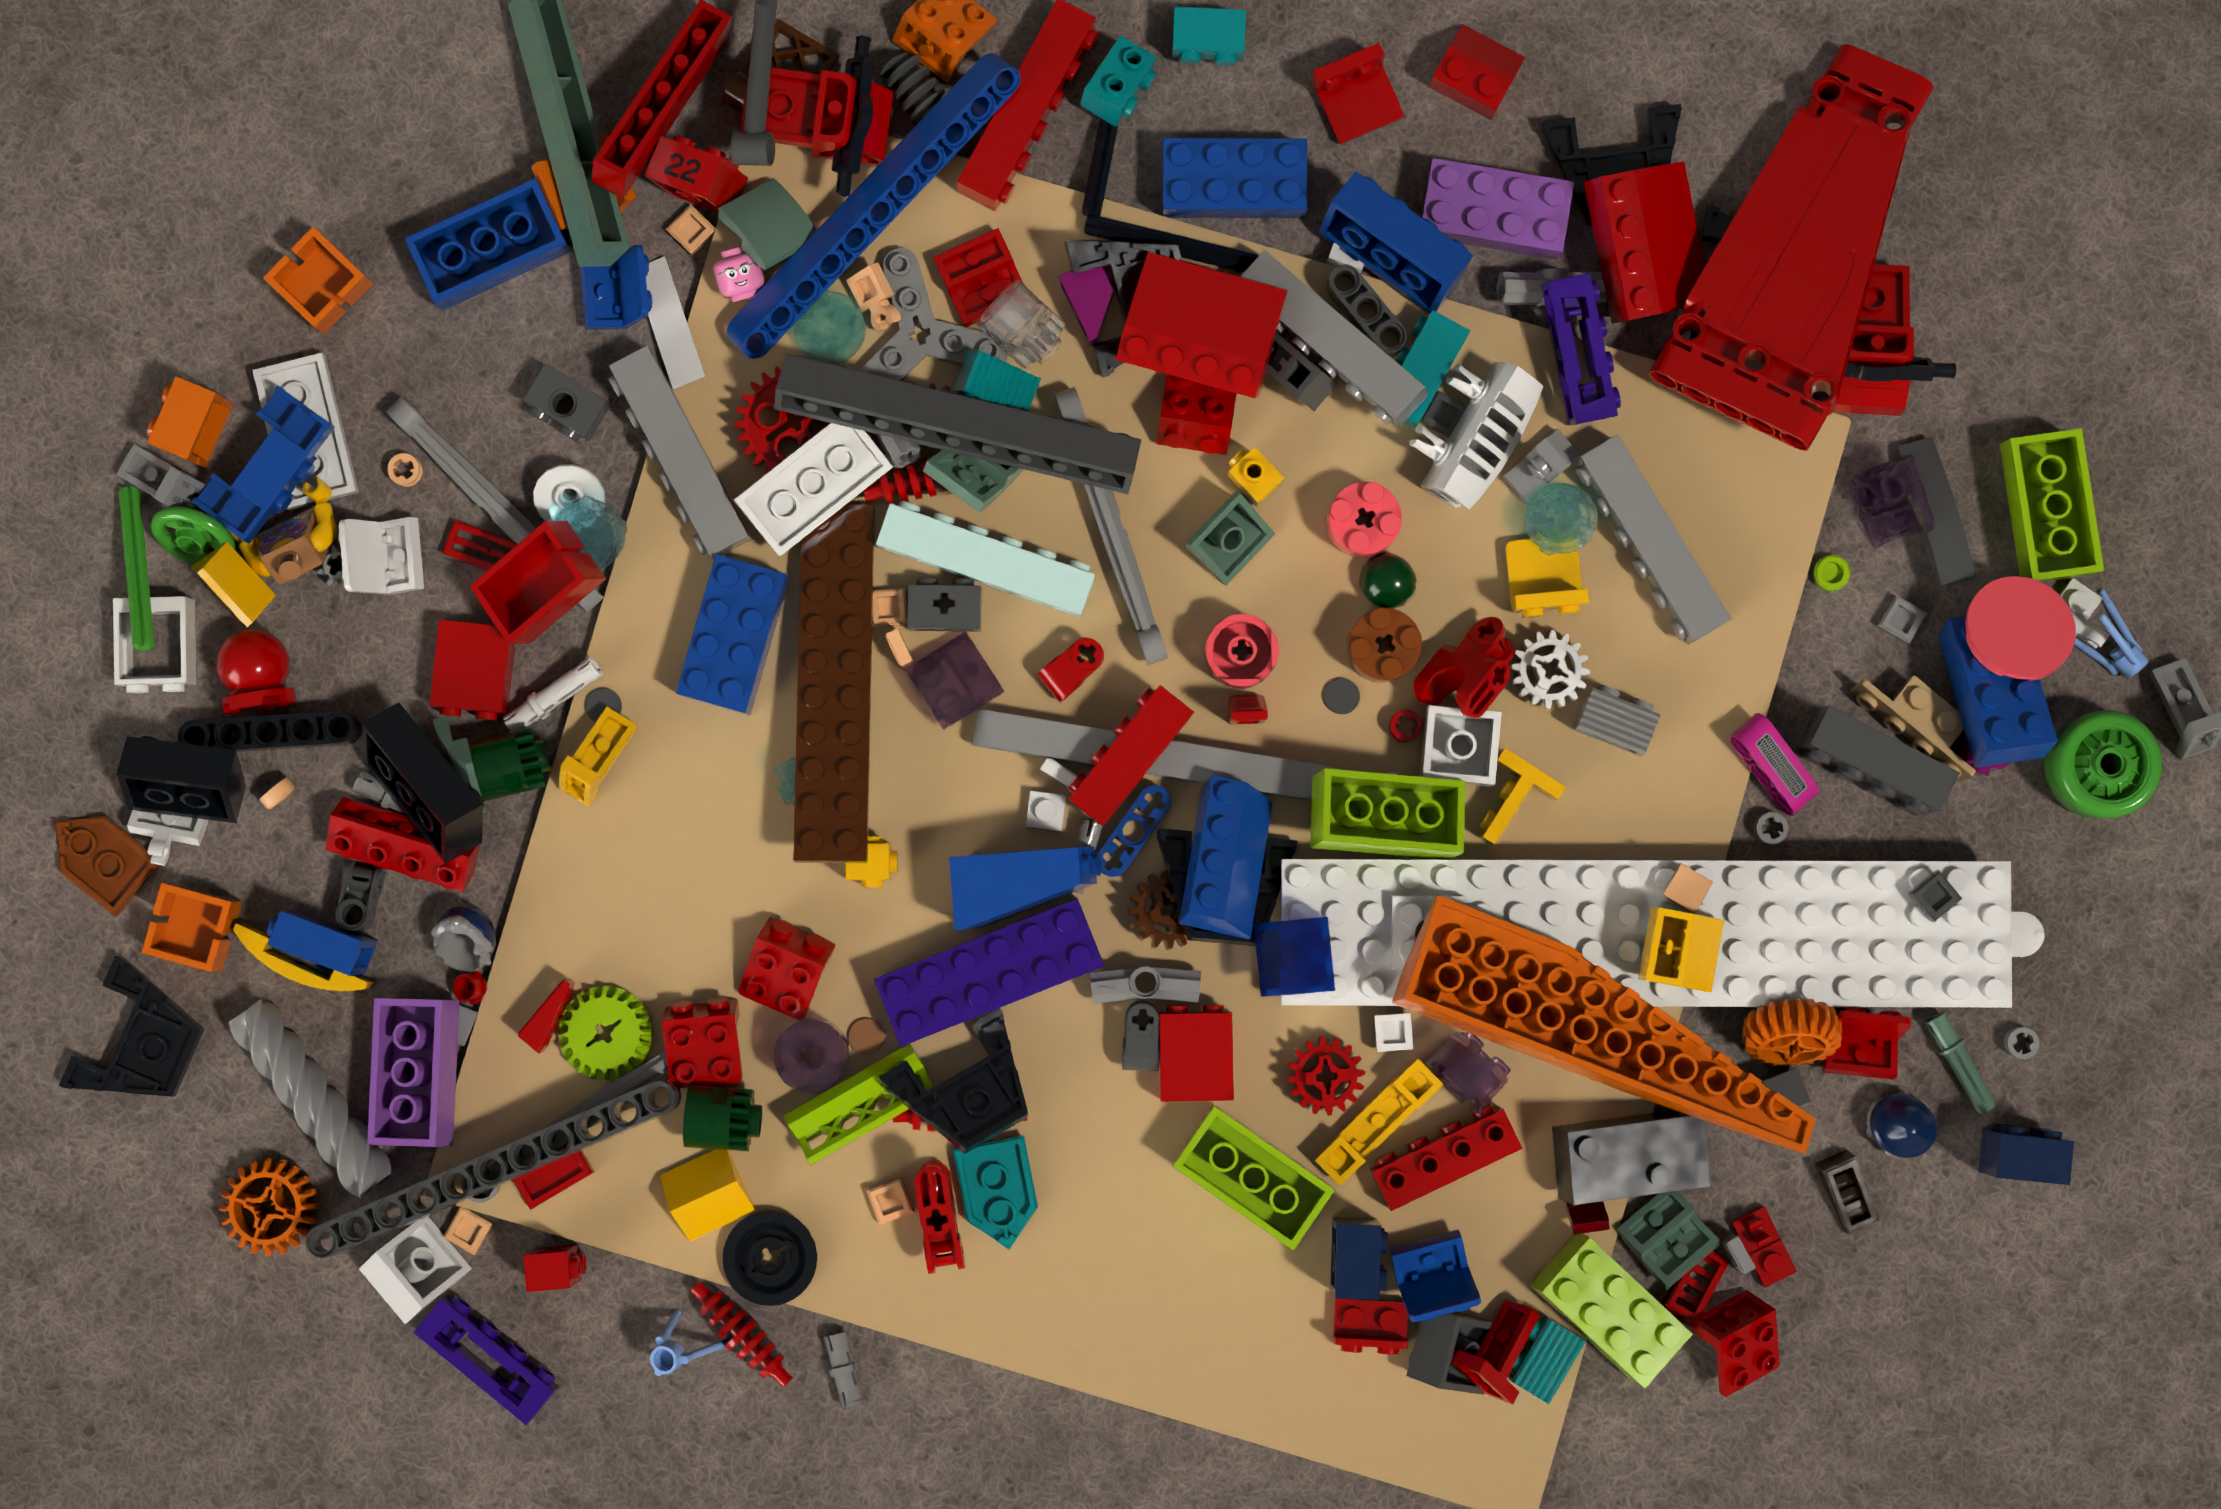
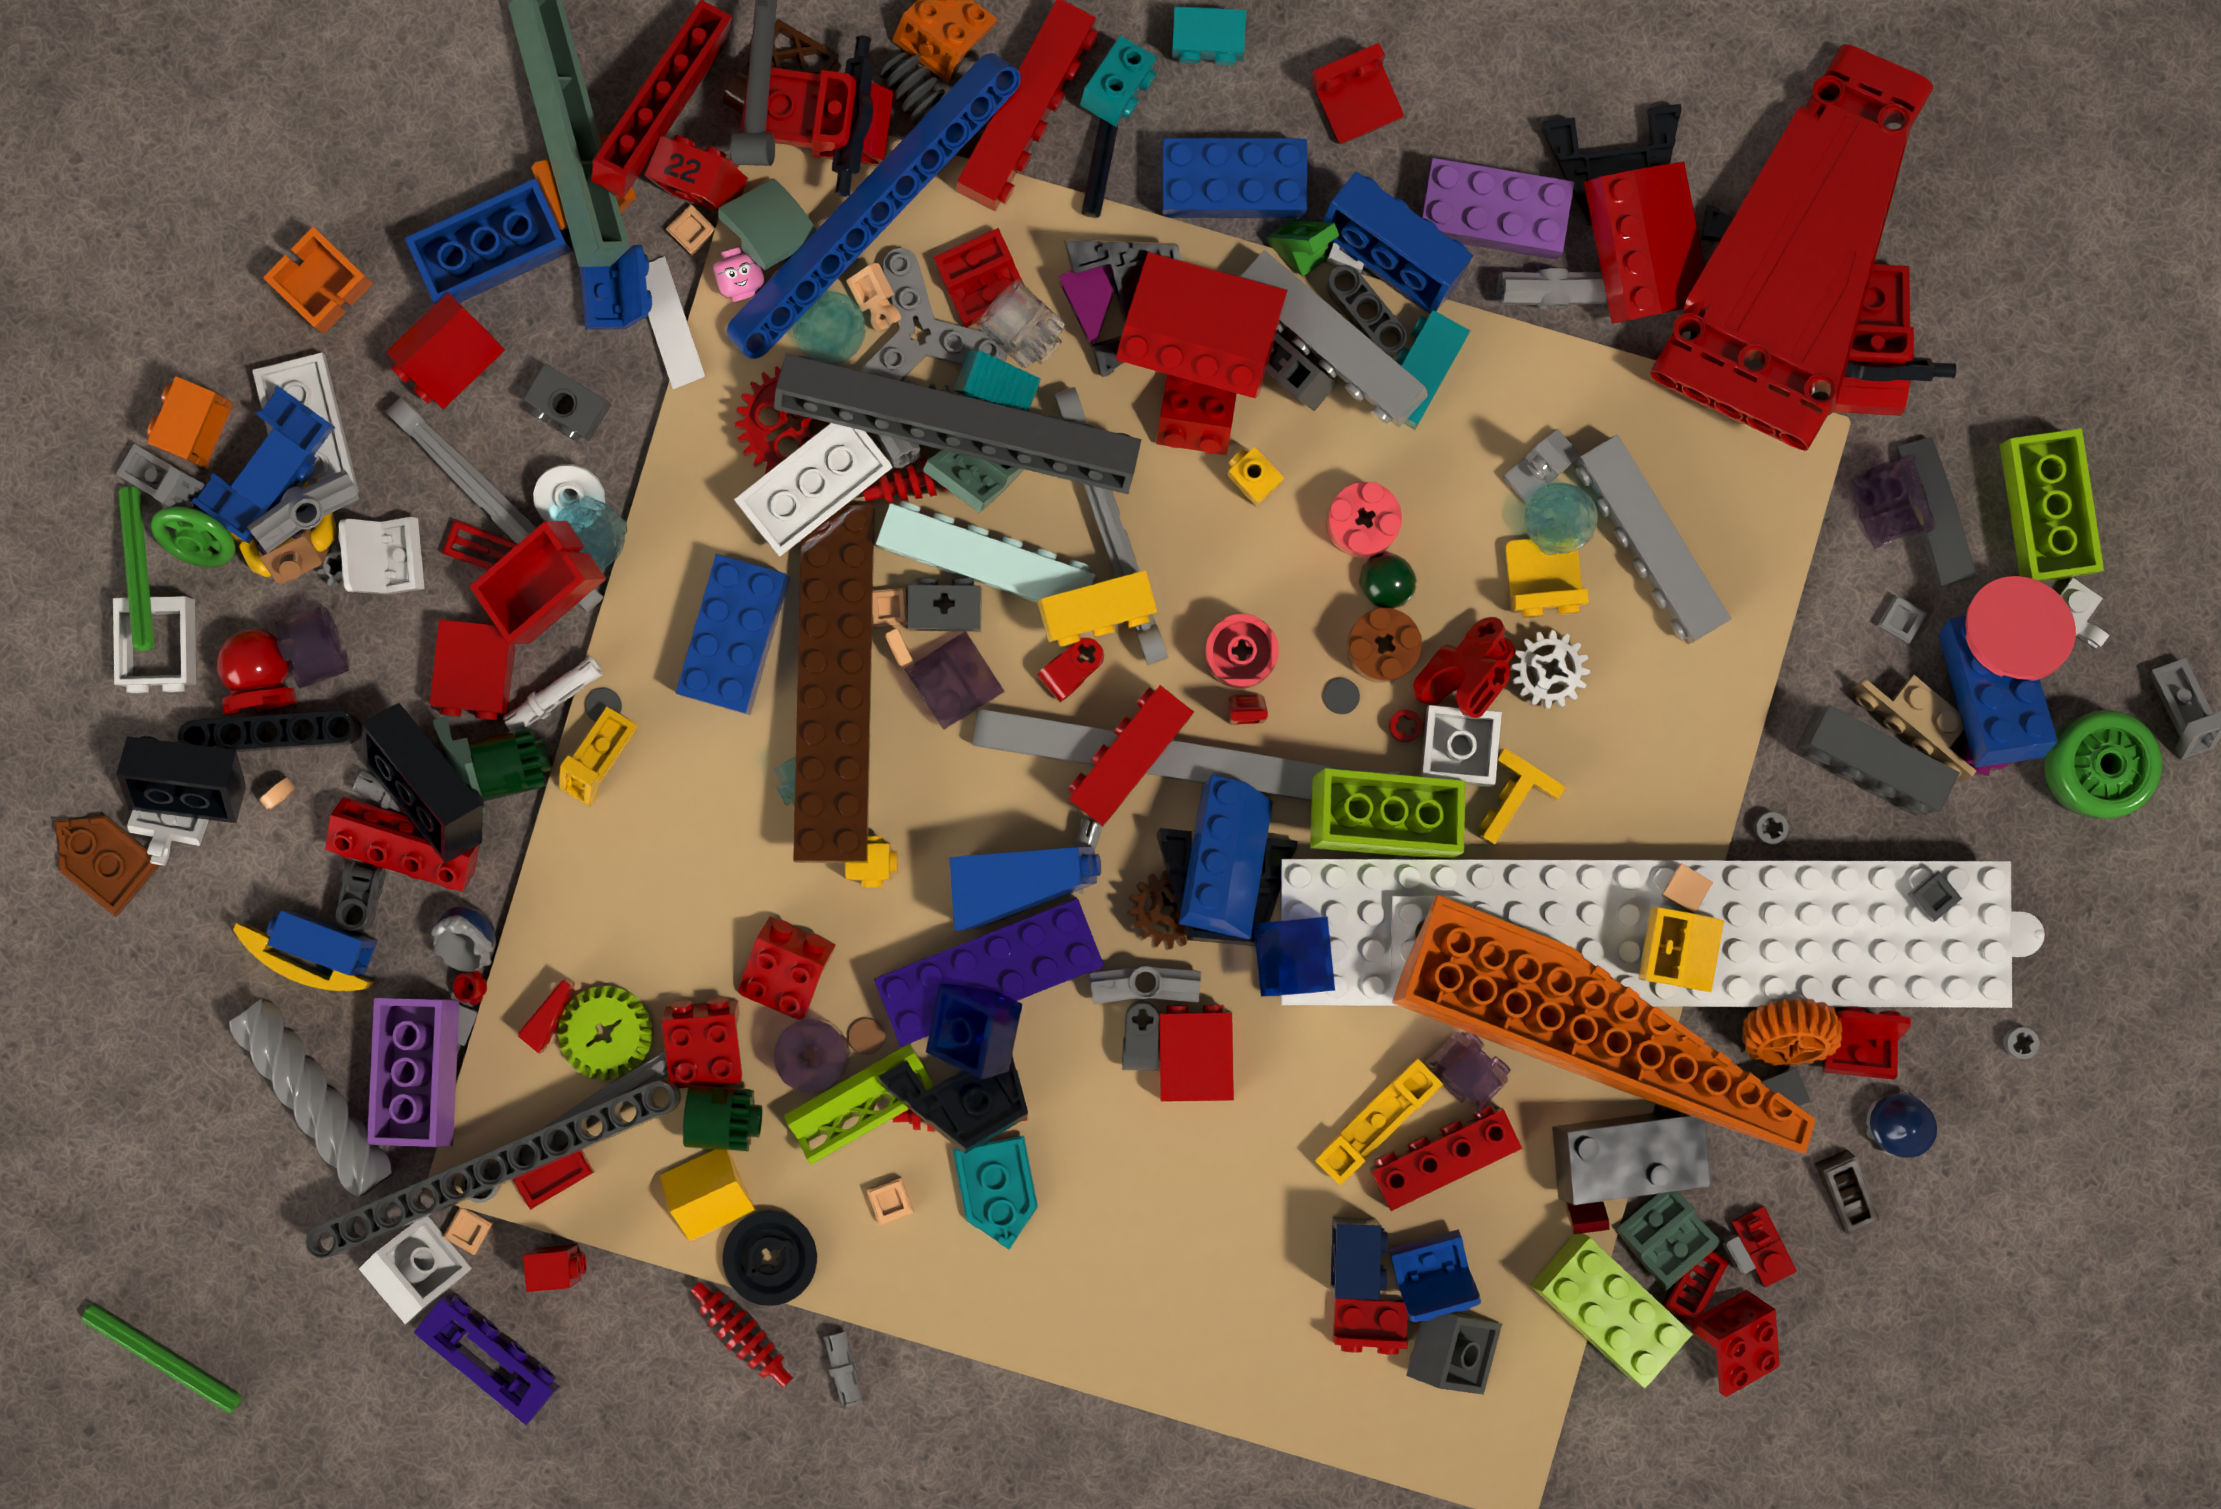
(153, 1045): black wing -> none
(161, 1358): none -> bright green axle
(194, 927): orange piece -> none
(234, 583): yellow slope -> none
(239, 1199): orange gear -> none
(312, 646): none -> clear purple brick
(323, 498): none -> light grey piece
(408, 459): light nougat bush -> none
(444, 352): none -> red brick
(671, 1354): light blue plant -> none
(679, 452): light grey brick -> none
(934, 1193): red piece -> none
(974, 1029): none -> clear blue slope
(1046, 811): white plate -> none
(1058, 772): white tile -> none
(1097, 608): none -> yellow brick
(1156, 813): blue beam -> none
(1188, 247): black axle -> none
(1230, 538): sand green slope -> none
(1253, 1177): lime brick -> none
(1303, 243): none -> bright green slope
(1342, 1074): red gear -> none
(1393, 1032): white plate -> none
(1443, 414): dark grey tile -> none
(1476, 72): red slope -> none
(1483, 436): white piece -> none
(1499, 1351): red bracket -> none
(1546, 1358): teal brick -> none
(1592, 331): dark purple brick -> none
(1617, 720): light grey brick -> none
(1774, 764): dark pink beam -> none
(1831, 573): lime tile -> none
(1952, 1048): sand green axle -> none
(2033, 1157): dark blue brick -> none
(2127, 654): light blue plant -> none

